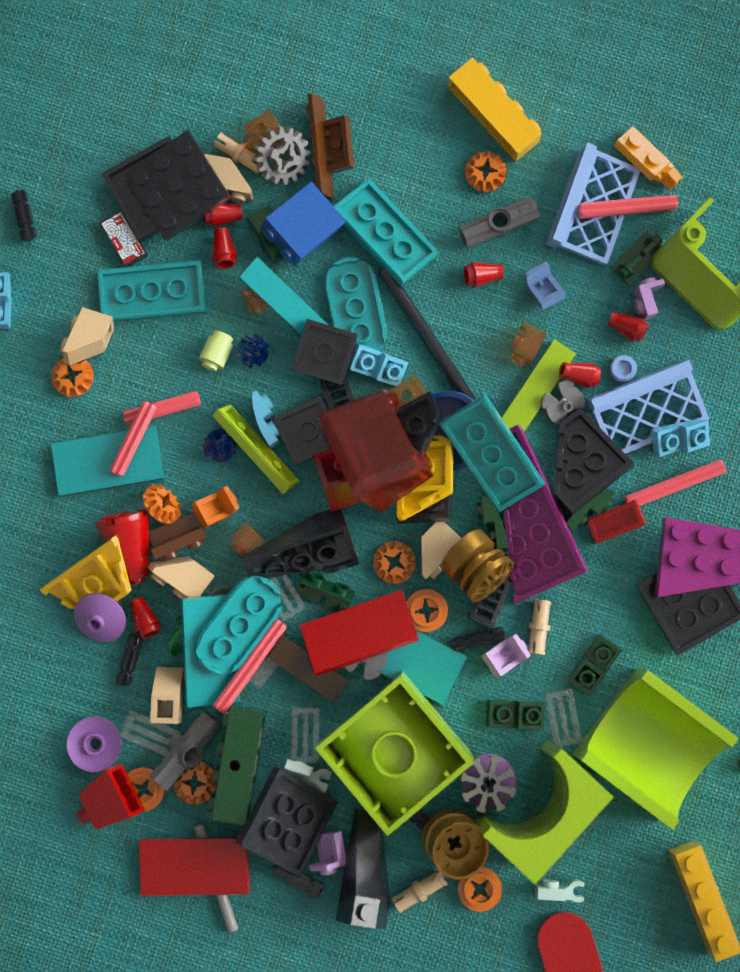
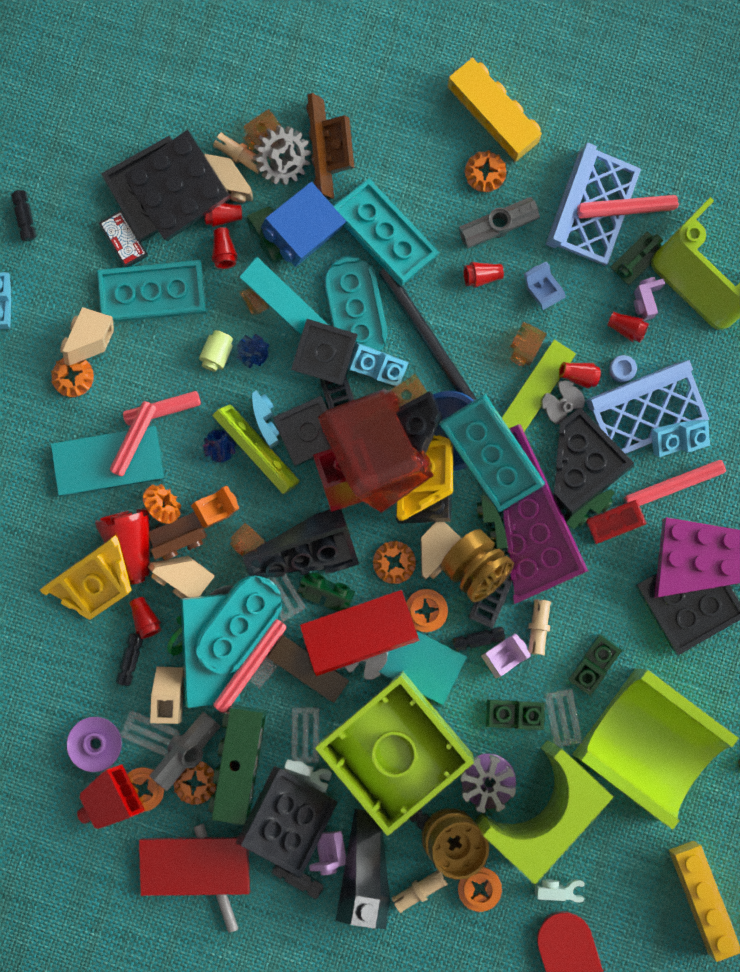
(105, 611): medium lavender dish -> none
(647, 158): light orange hinge -> none

